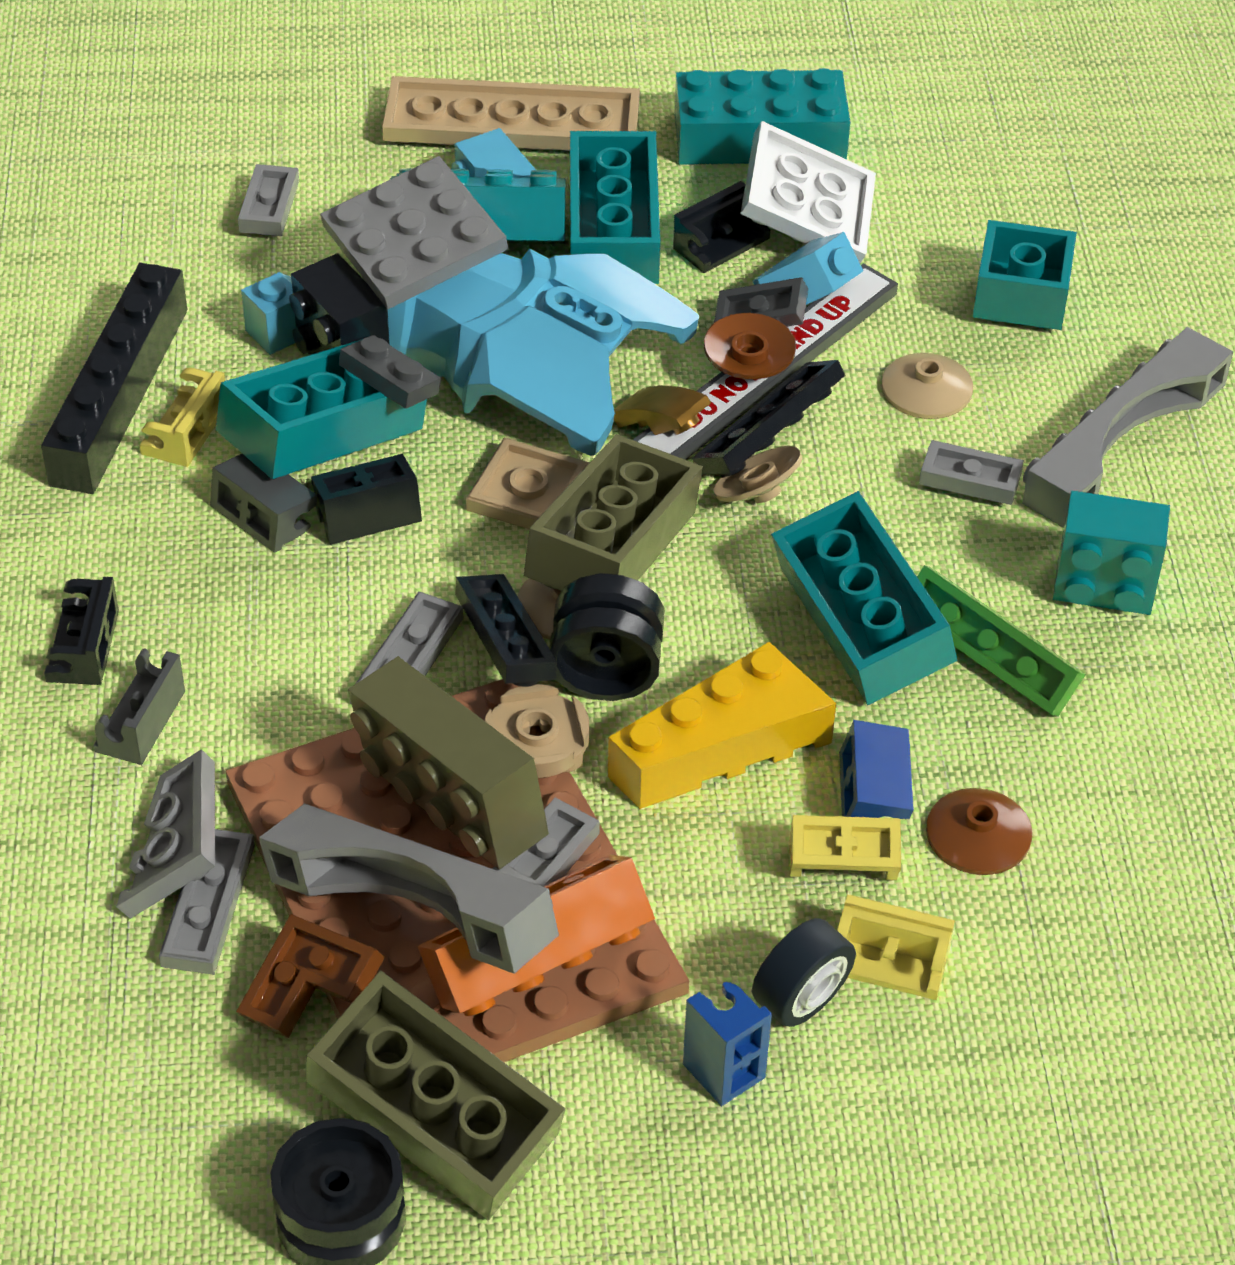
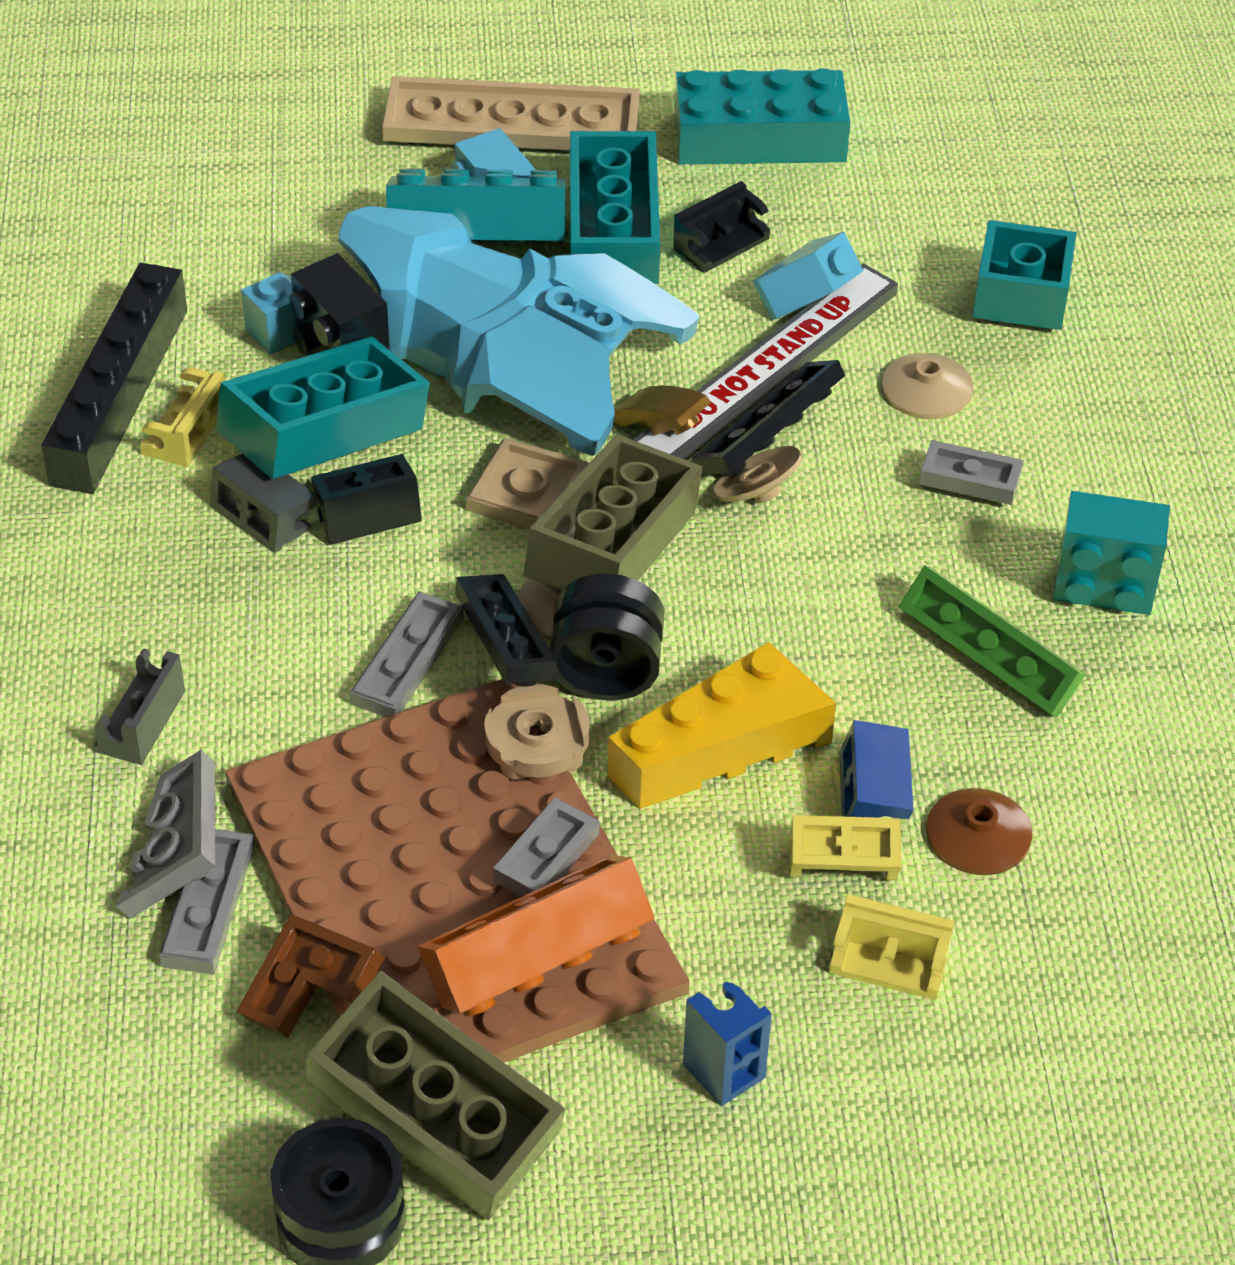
(83, 633): black hinge -> none
(268, 200): light grey plate -> none
(389, 371): dark grey plate -> none
(414, 232): light grey plate -> none
(448, 762): olive brick -> none
(495, 912): light grey arch -> none
(749, 346): dark orange dish -> none
(779, 299): dark grey plate -> none
(803, 972): black wheel -> none
(807, 190): white plate -> none
(864, 598): teal brick -> none
(1176, 379): light grey arch -> none

